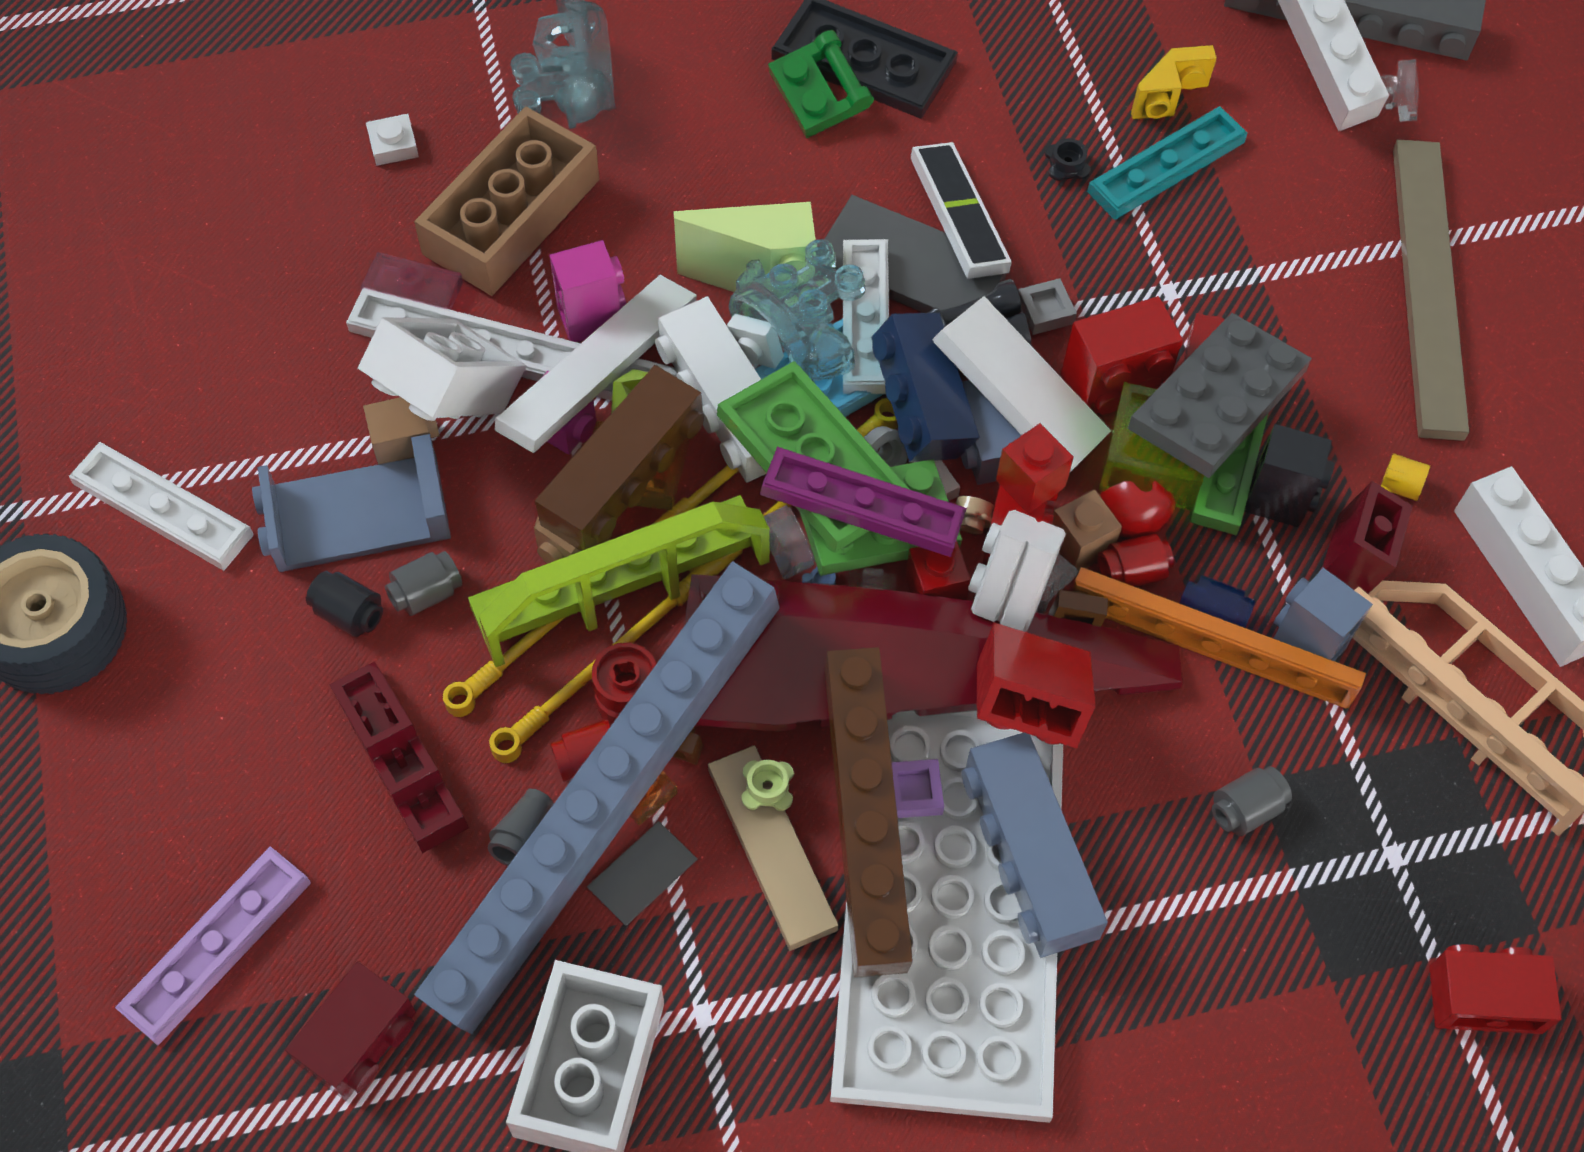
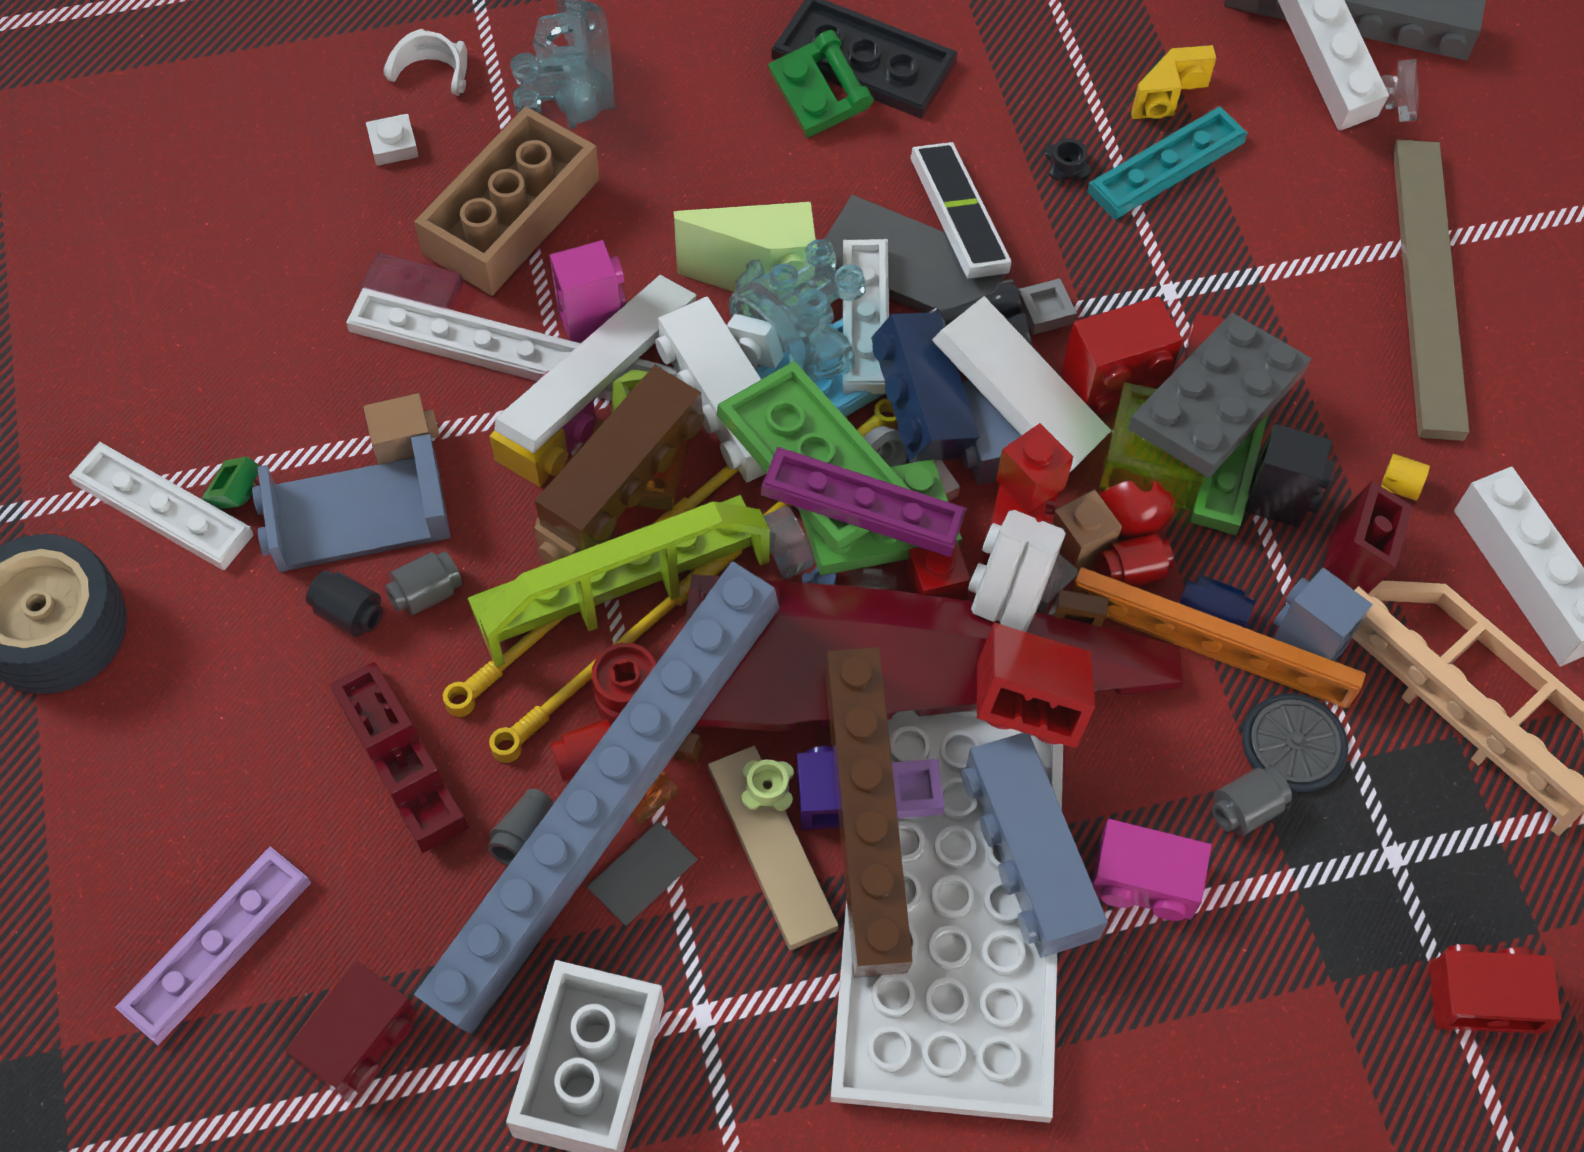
(232, 483): none -> green plate
(433, 46): none -> white helmet
(440, 367): white brick -> none
(532, 466): none -> yellow brick
(817, 789): none -> dark purple brick
(977, 515): tan plate -> none
(1150, 870): none -> dark pink brick
(1297, 739): none -> dark grey wheel

